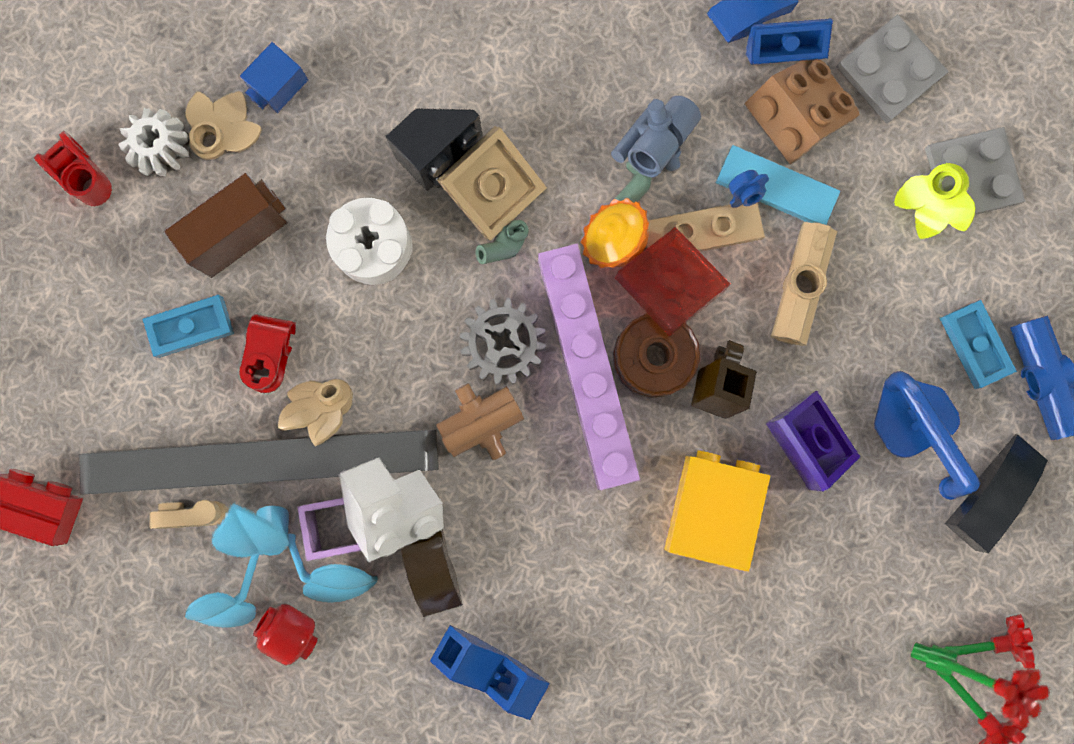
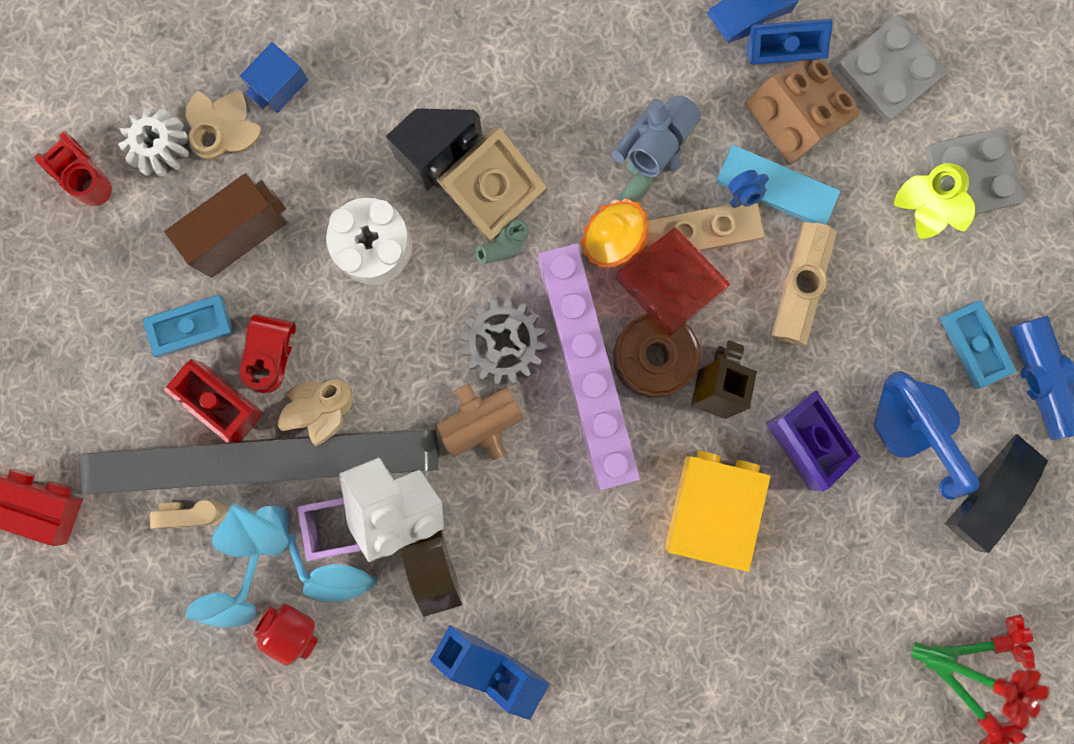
(214, 401): none -> red brick

